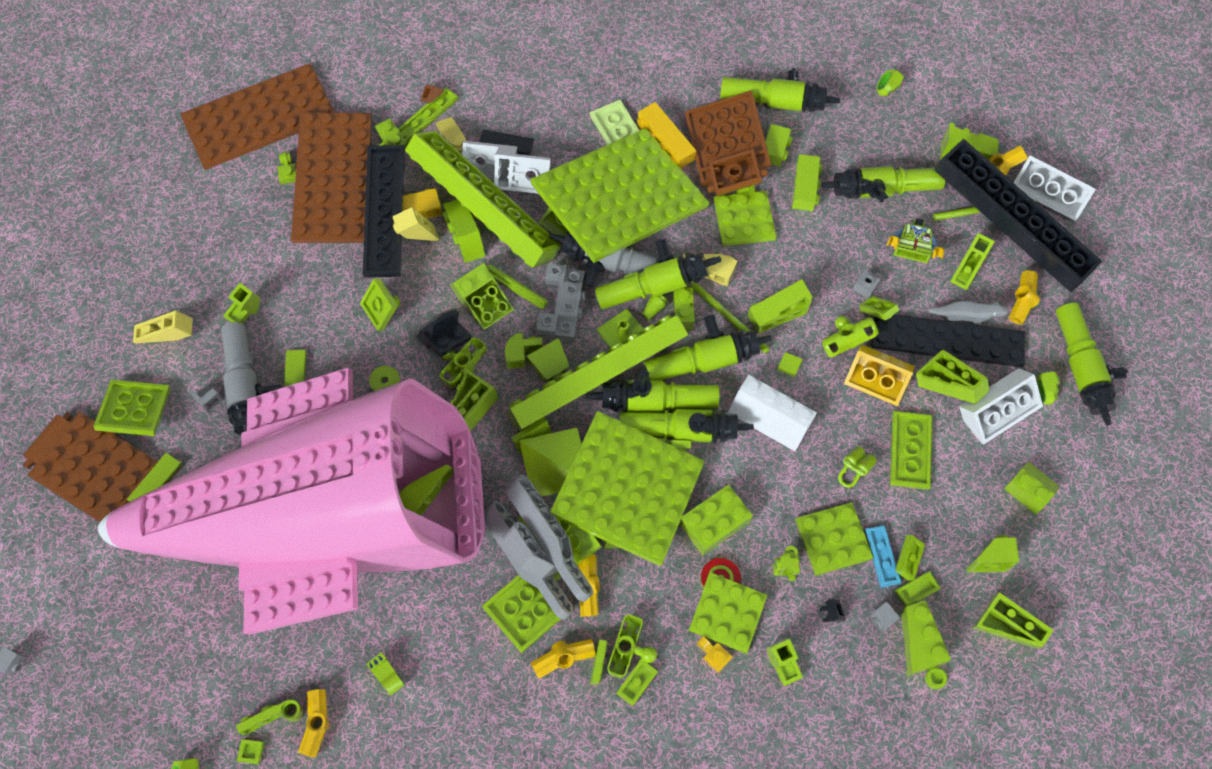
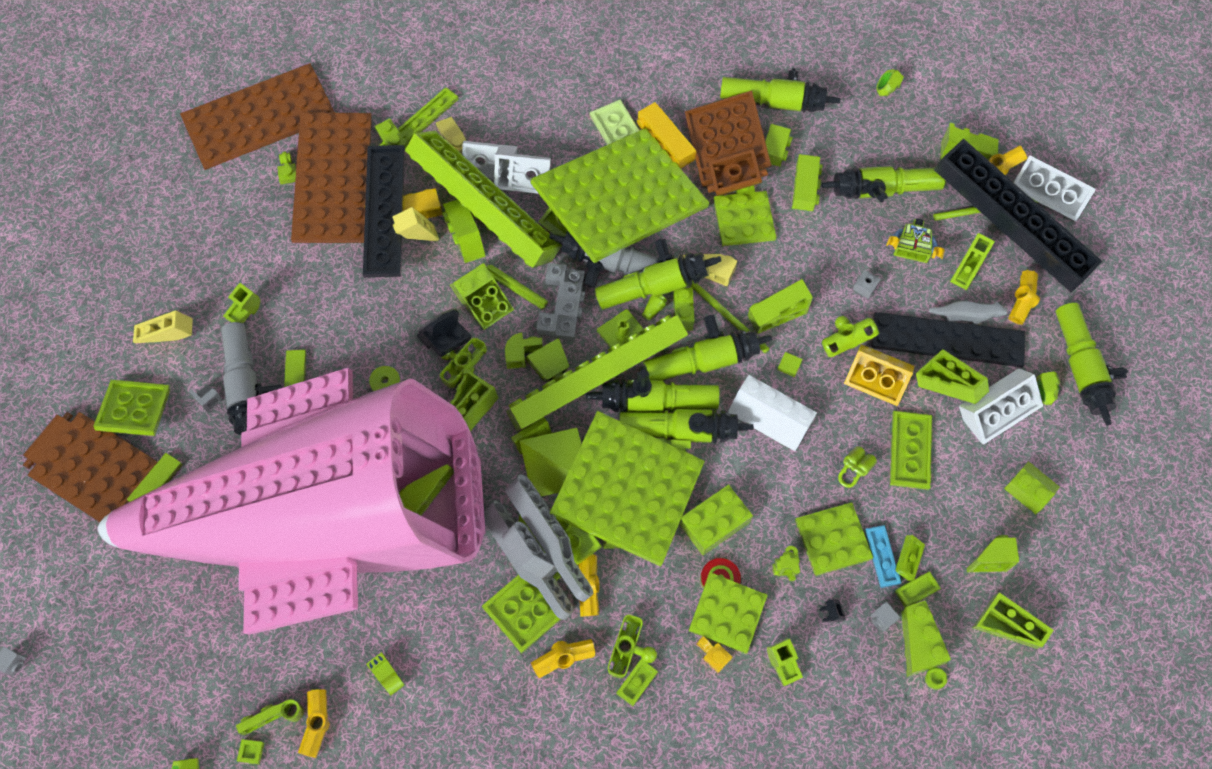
(379, 304): lime tile -> none
(430, 93): dark orange slope -> none
(523, 144): black tile -> none
(598, 662): lime tile -> none
(879, 308): lime plate -> none

